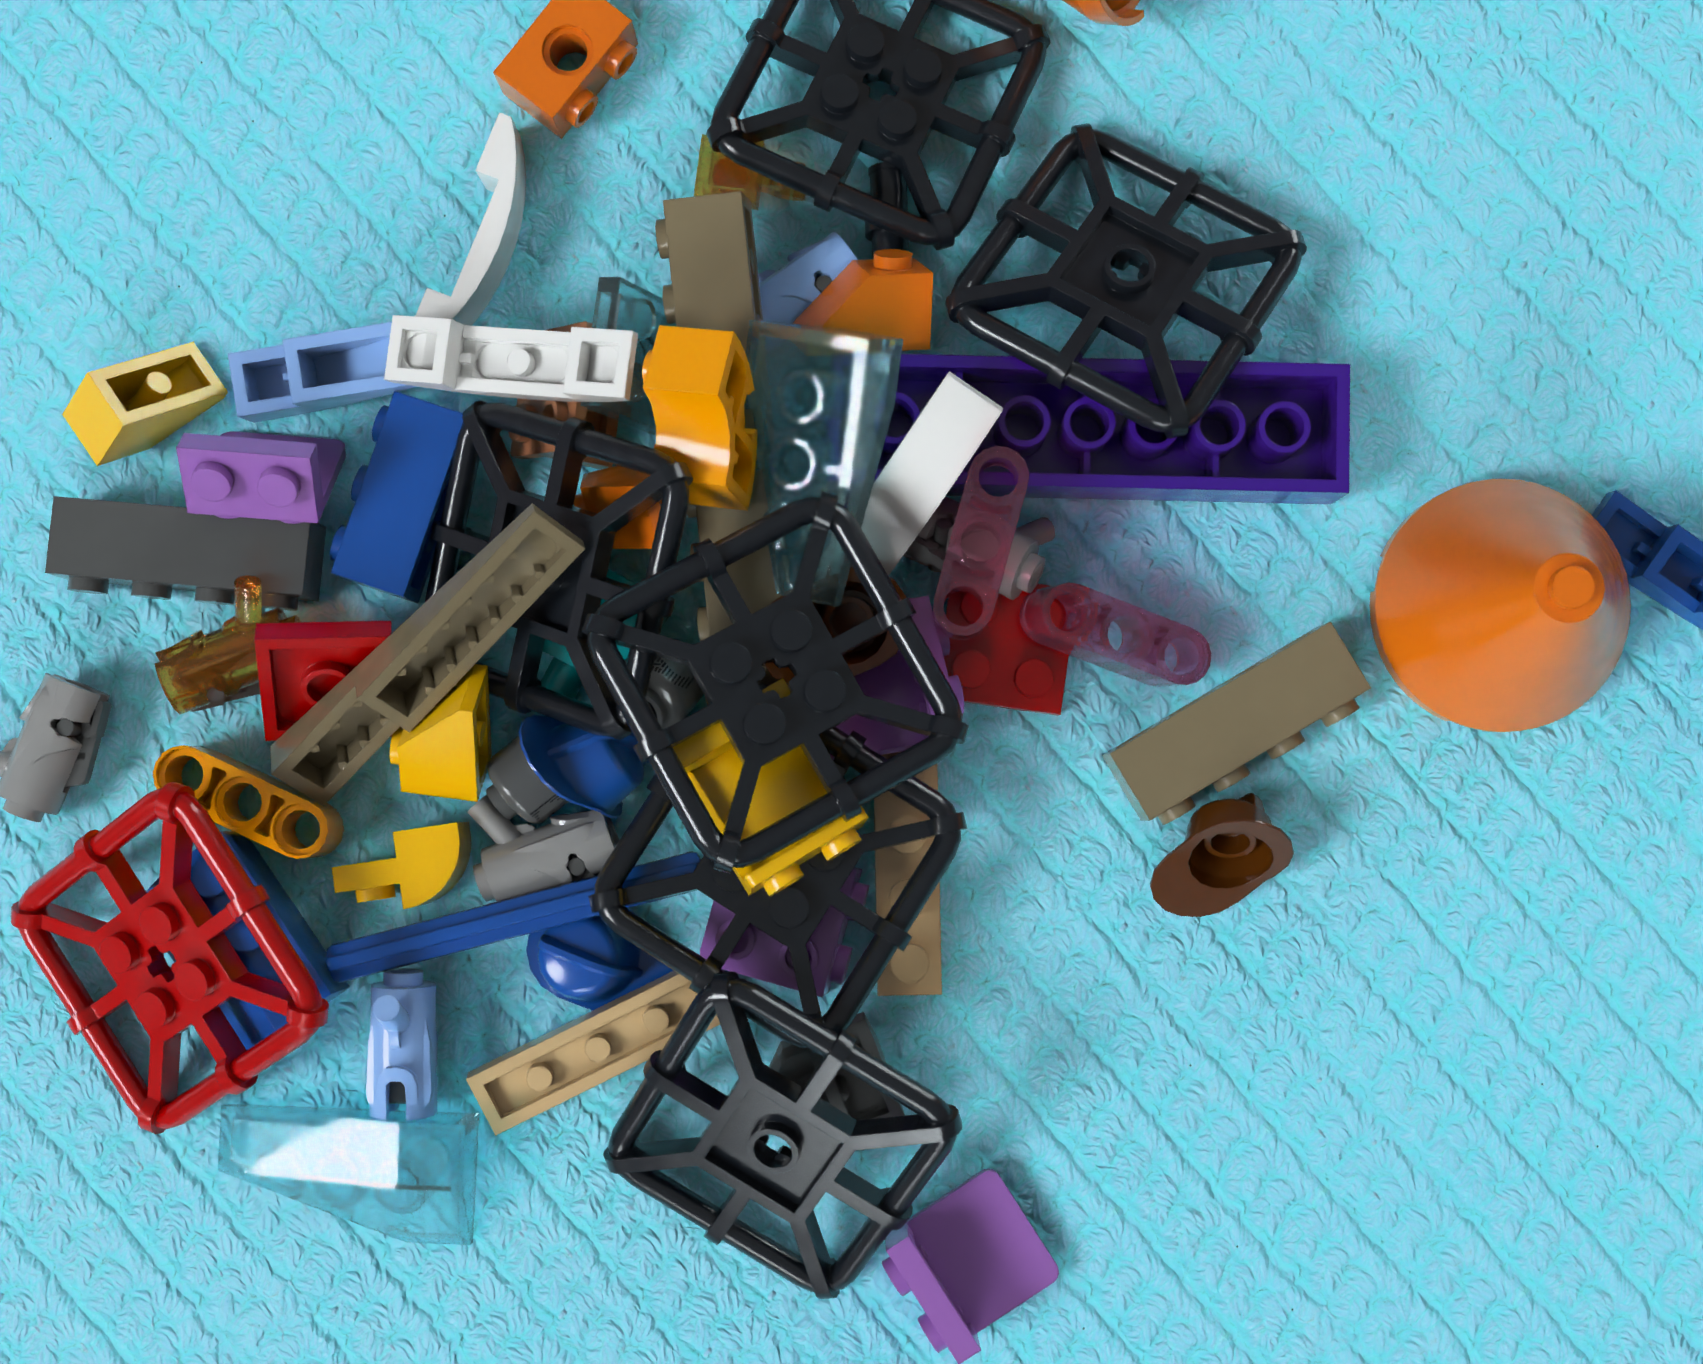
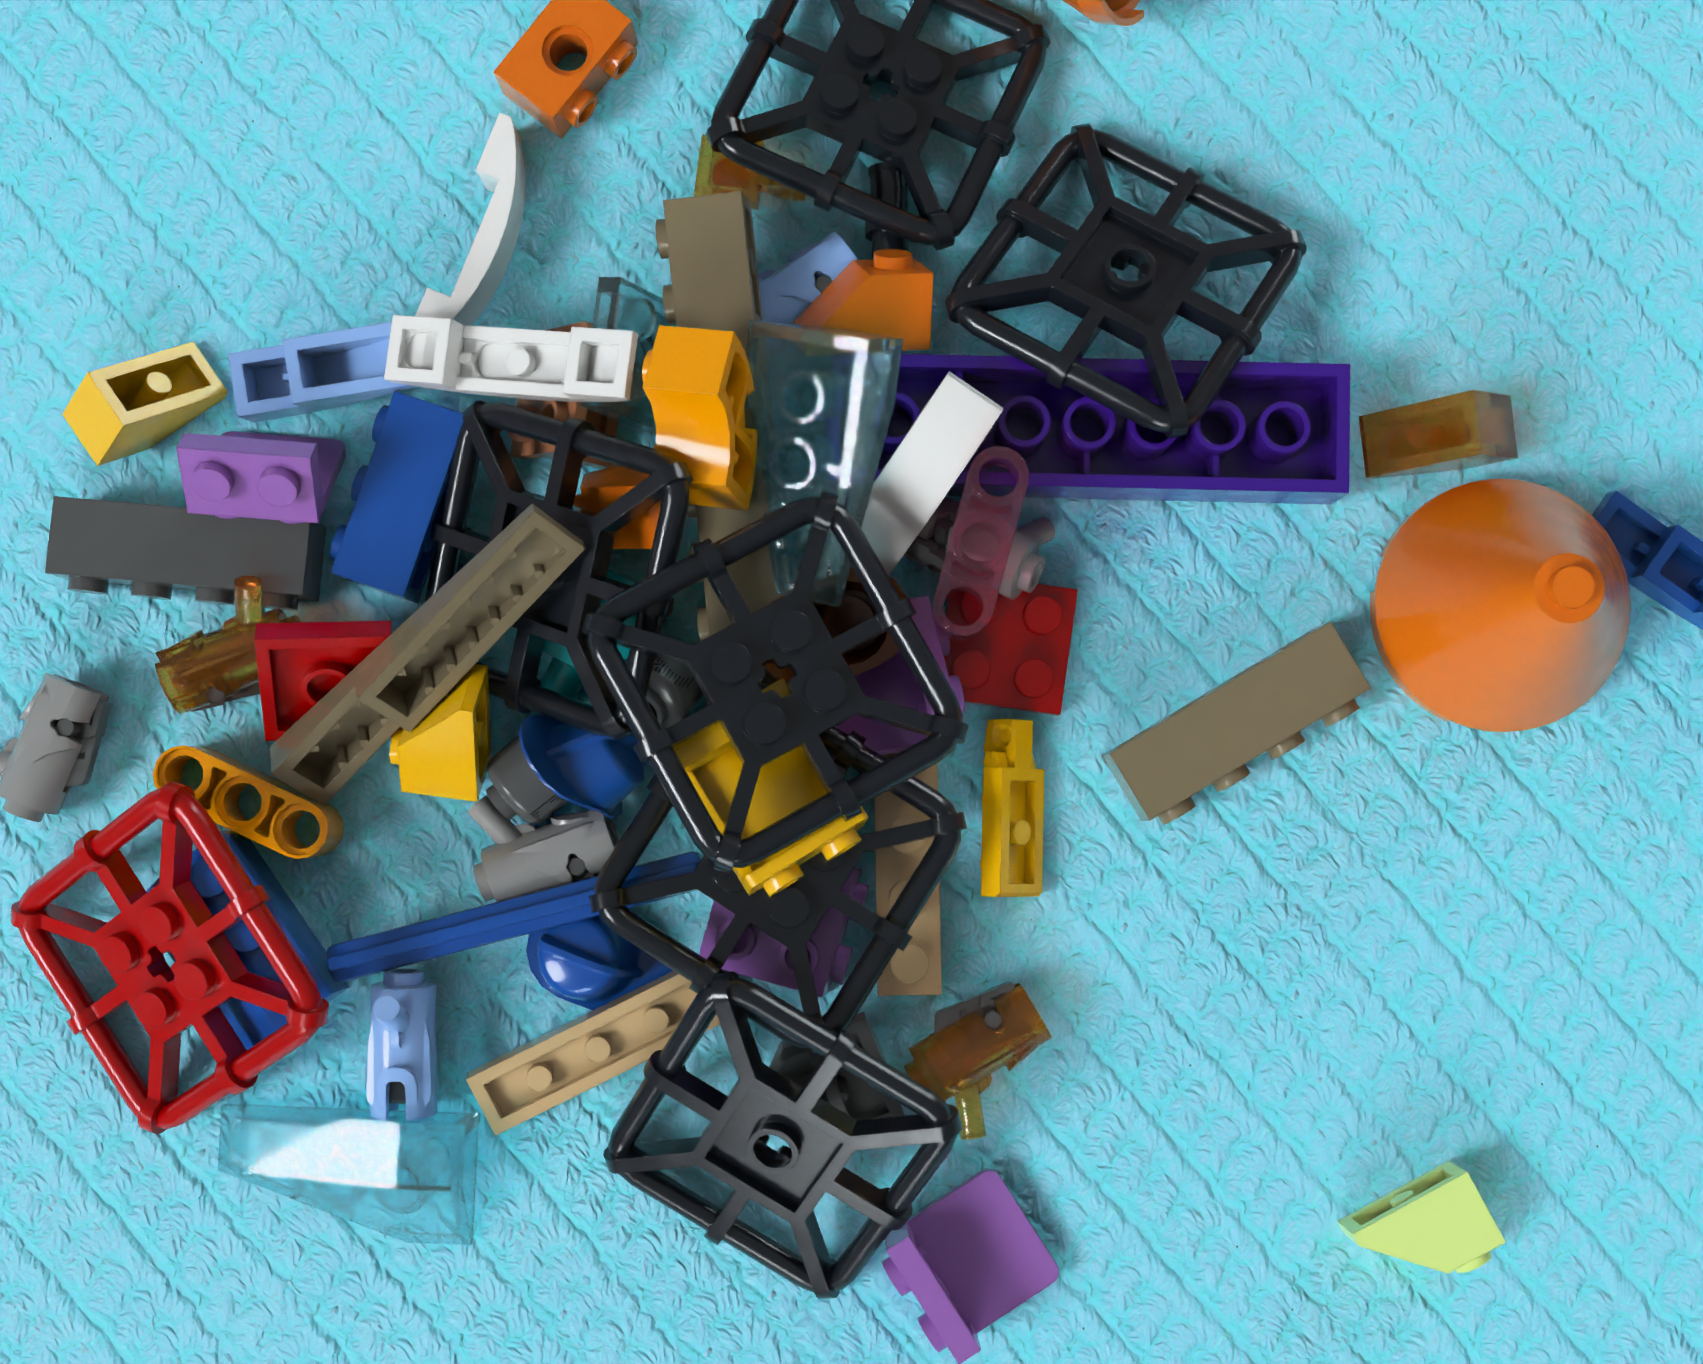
(425, 866): yellow brick -> none
(973, 1043): none -> clear orange piece
(1011, 812): none -> yellow hinge
(1143, 635): clear pink beam -> none
(1223, 858): reddish brown piece -> none
(1429, 1222): none -> yellowish green slope
(1439, 435): none -> clear orange slope

